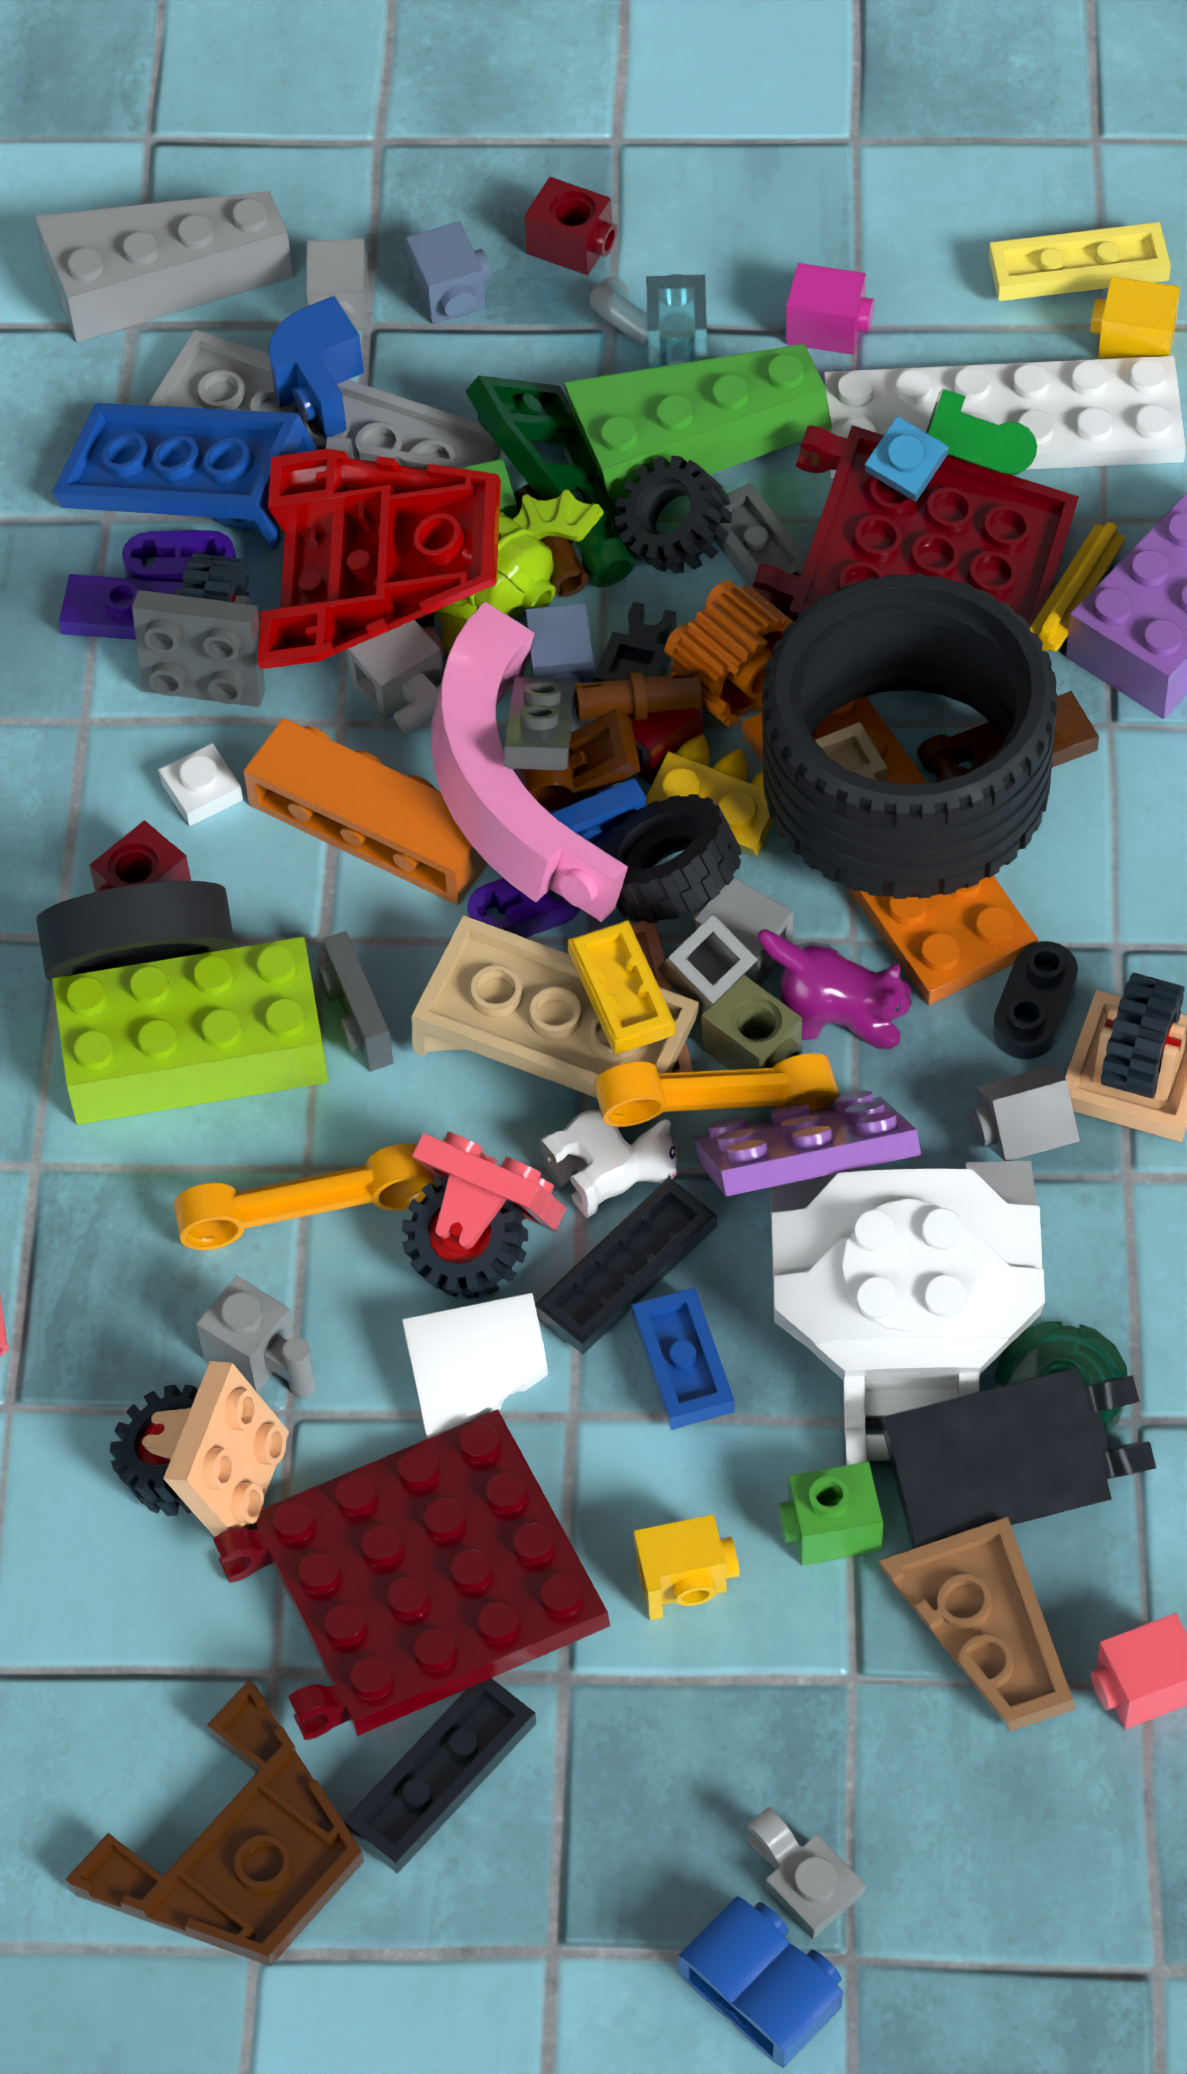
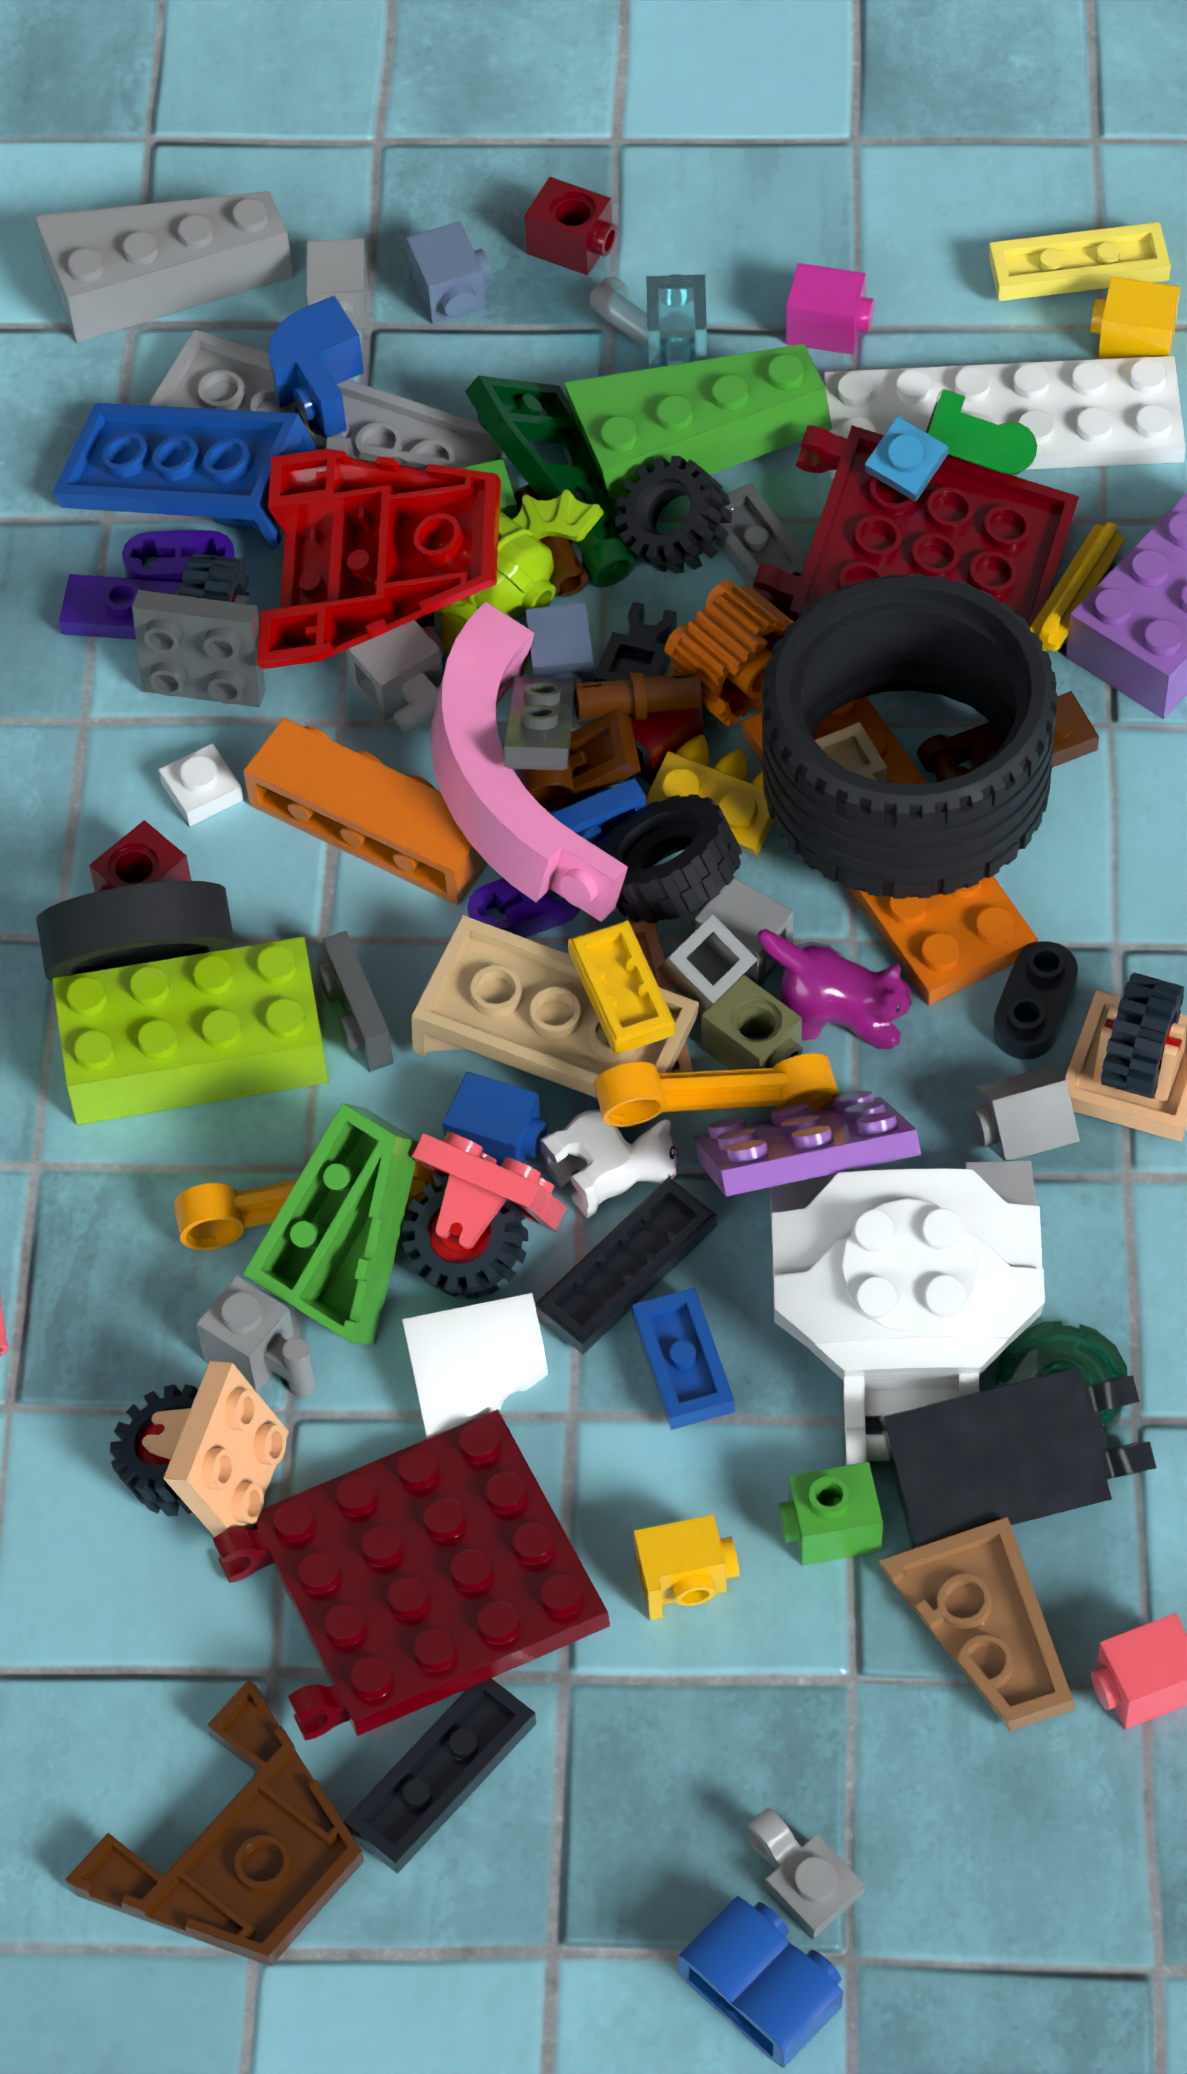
(341, 1226): none -> bright green wedge
(497, 1118): none -> blue brick

